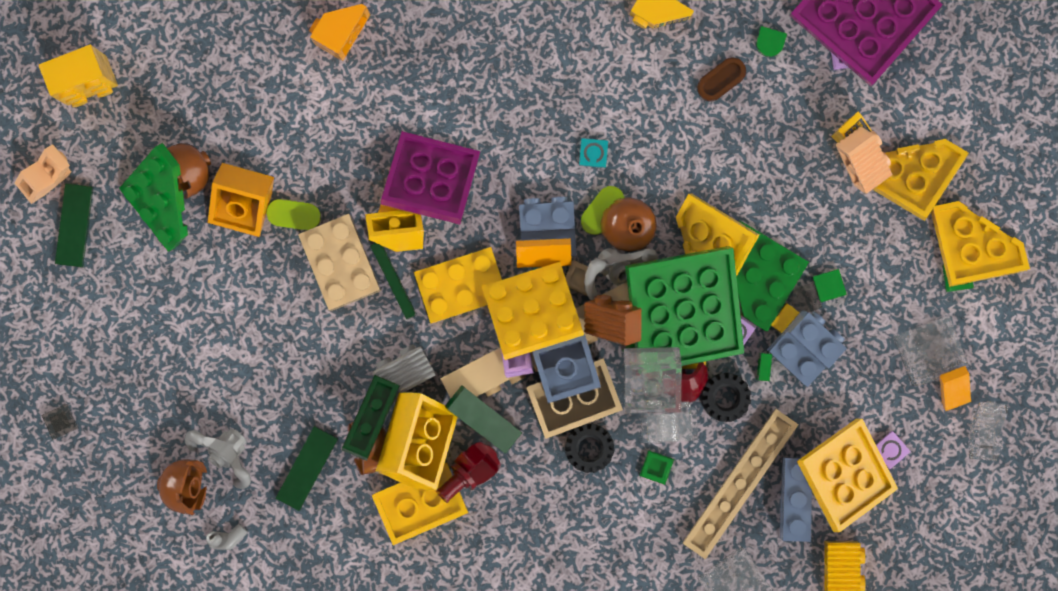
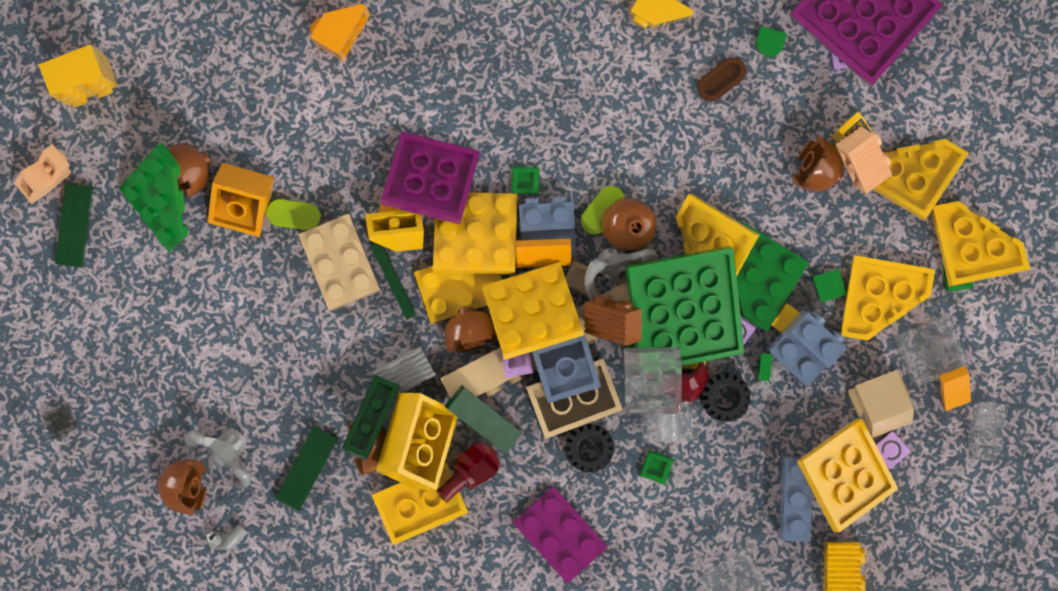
(469, 330): none -> dark orange cylinder
(483, 240): none -> yellow plate
(525, 180): none -> green tile
(560, 534): none -> magenta plate
(593, 153): teal tile -> none
(740, 483): tan plate -> none
(822, 163): none -> dark orange cylinder
(881, 294): none -> yellow plate
(883, 403): none -> tan plate

